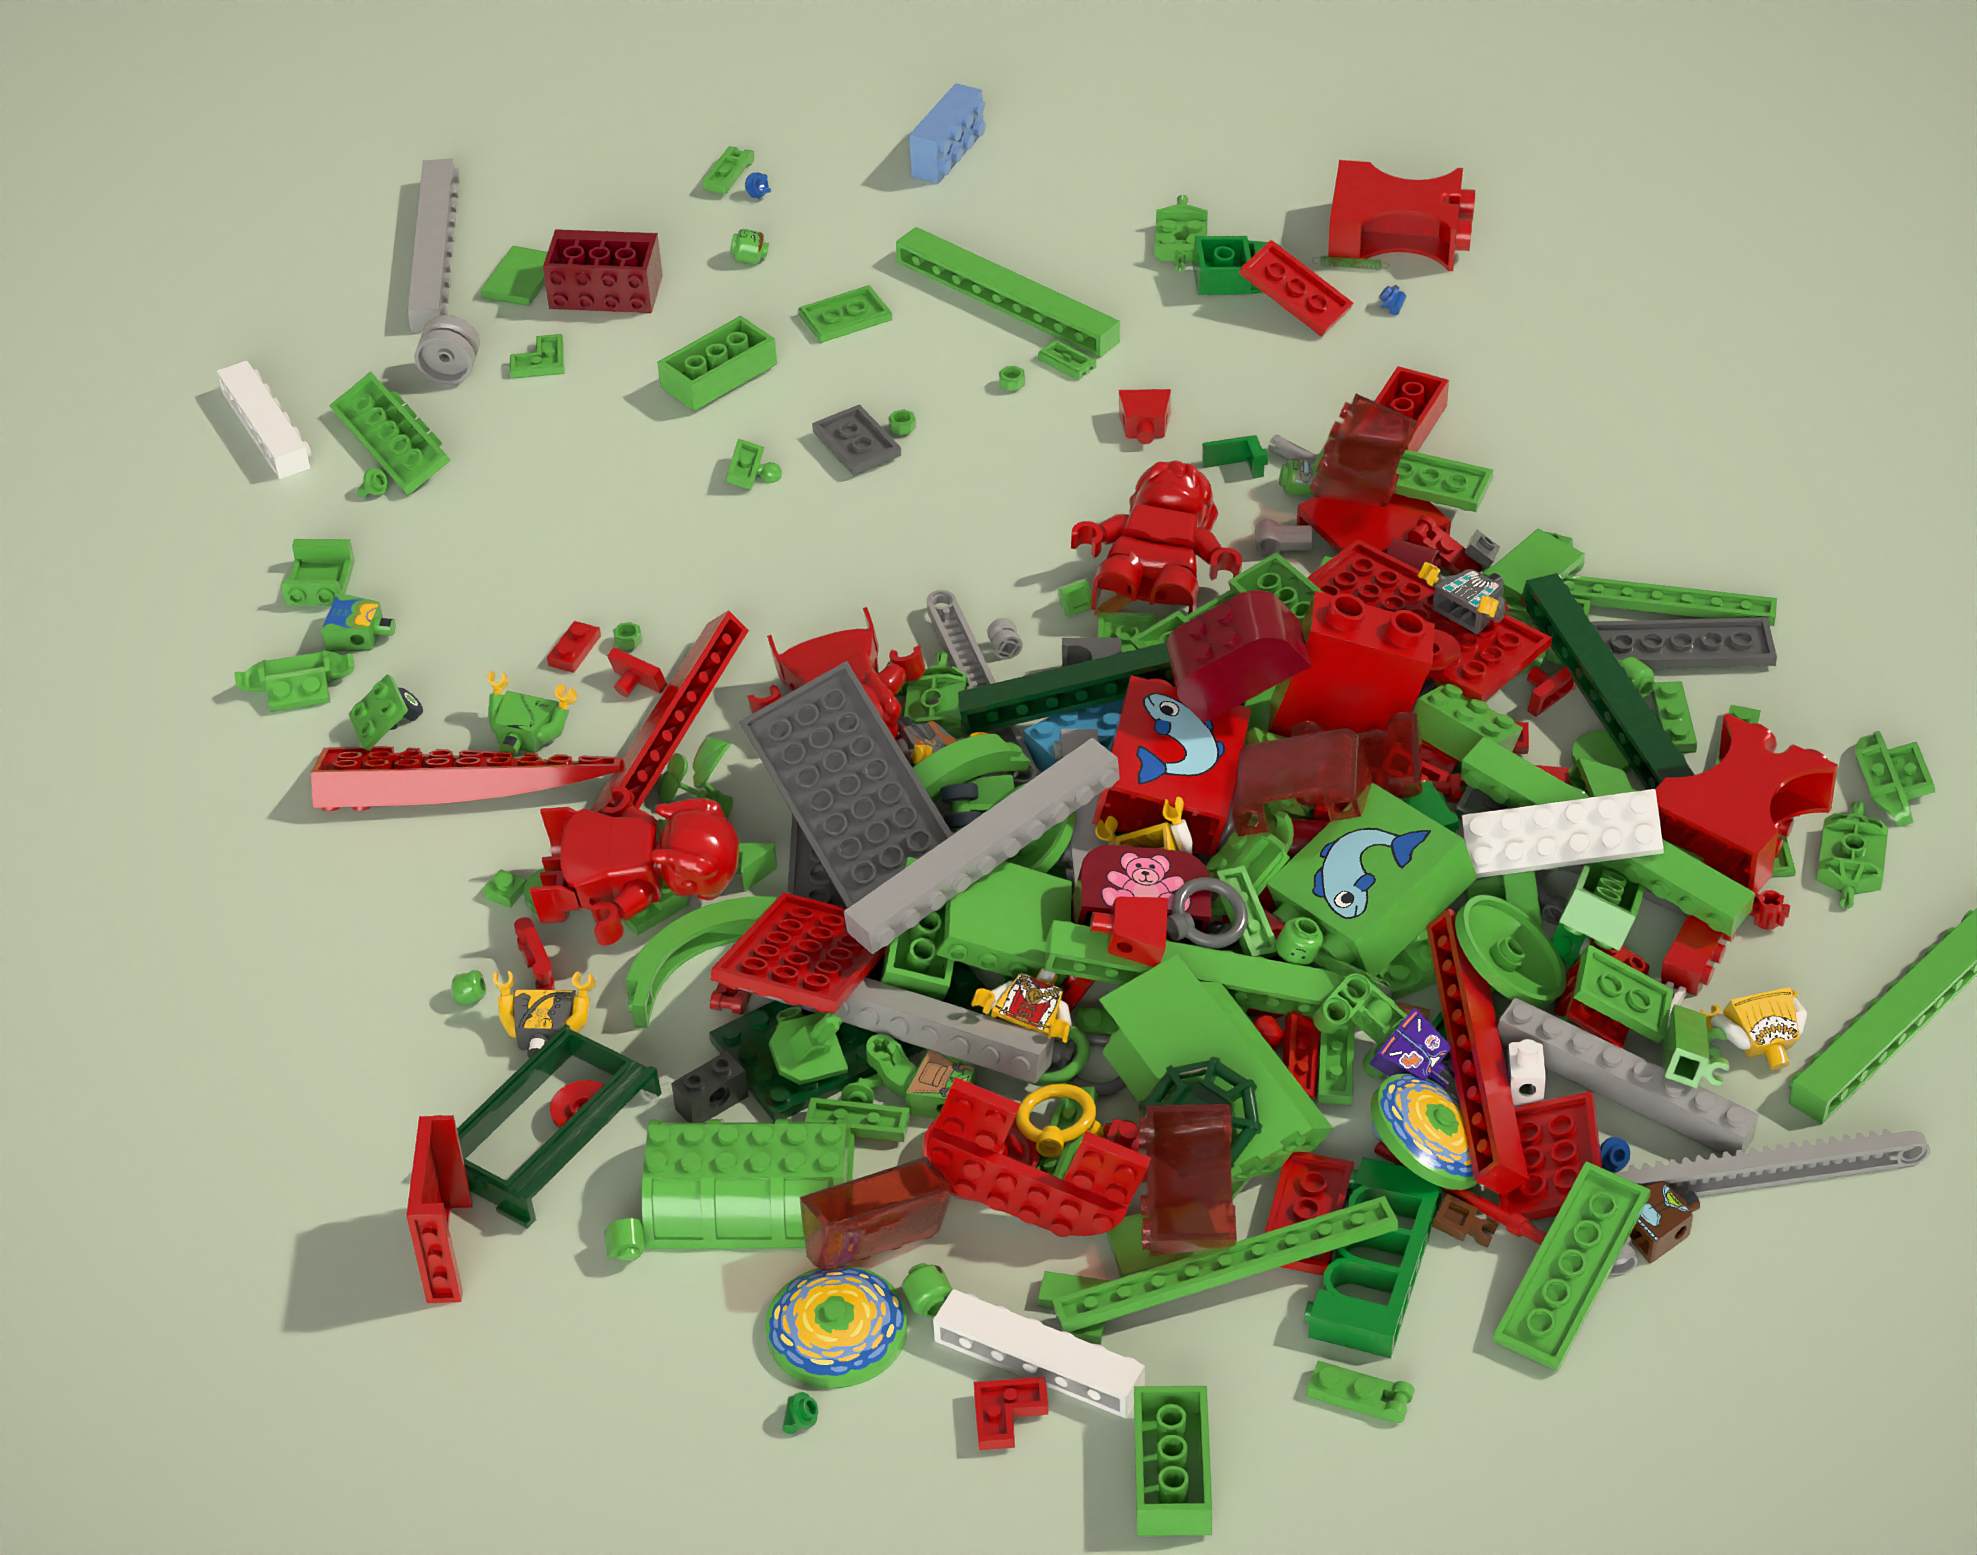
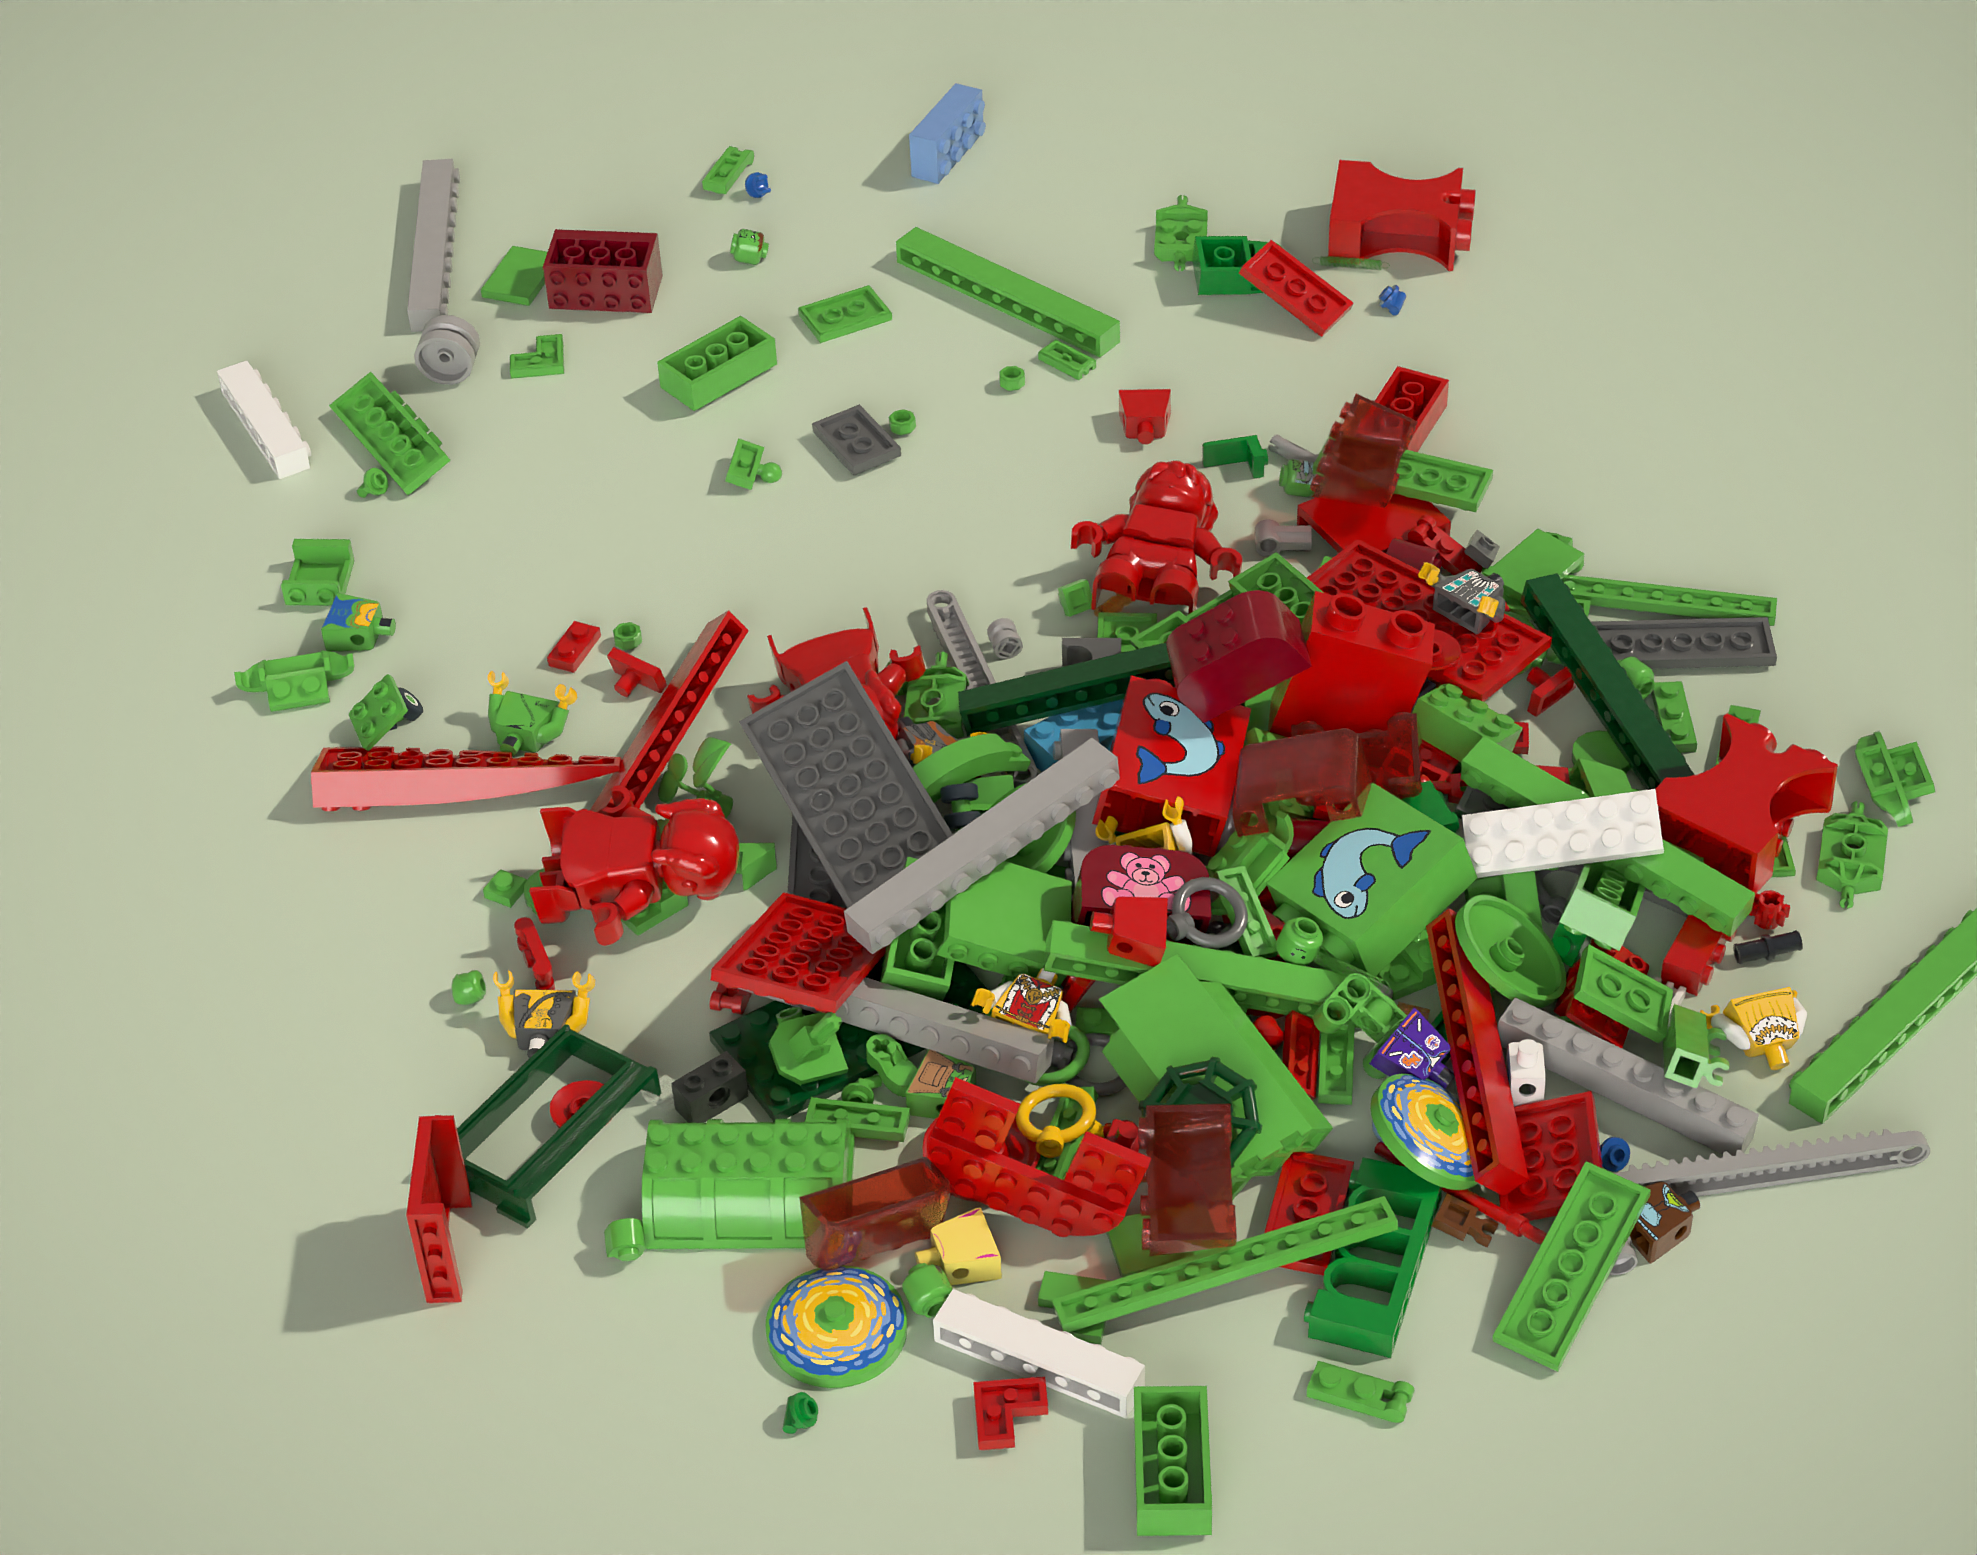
(681, 941): bright green arch -> none
(963, 1249): none -> light yellow torso
(1767, 947): none -> black pin

